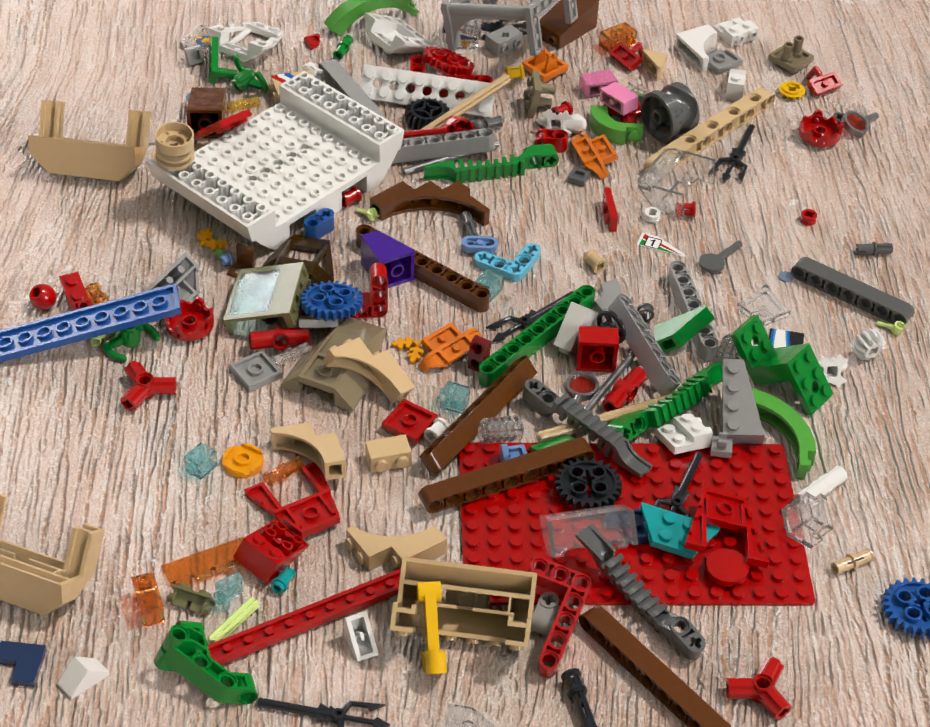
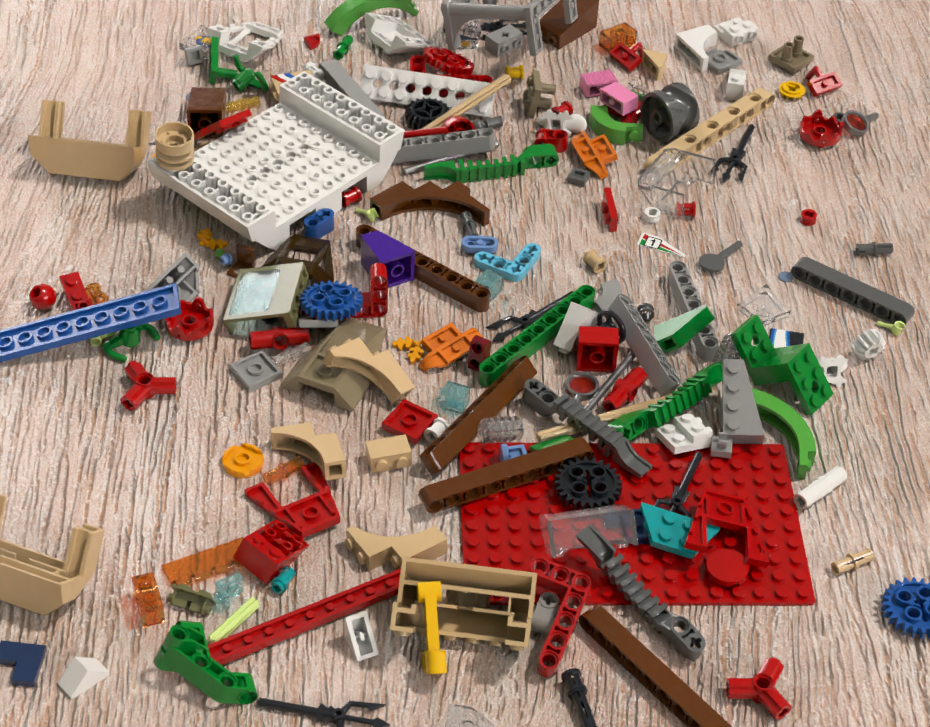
(200, 461): clear light blue brick -> none
(547, 65): orange plate -> none
(807, 519): clear plate -> none

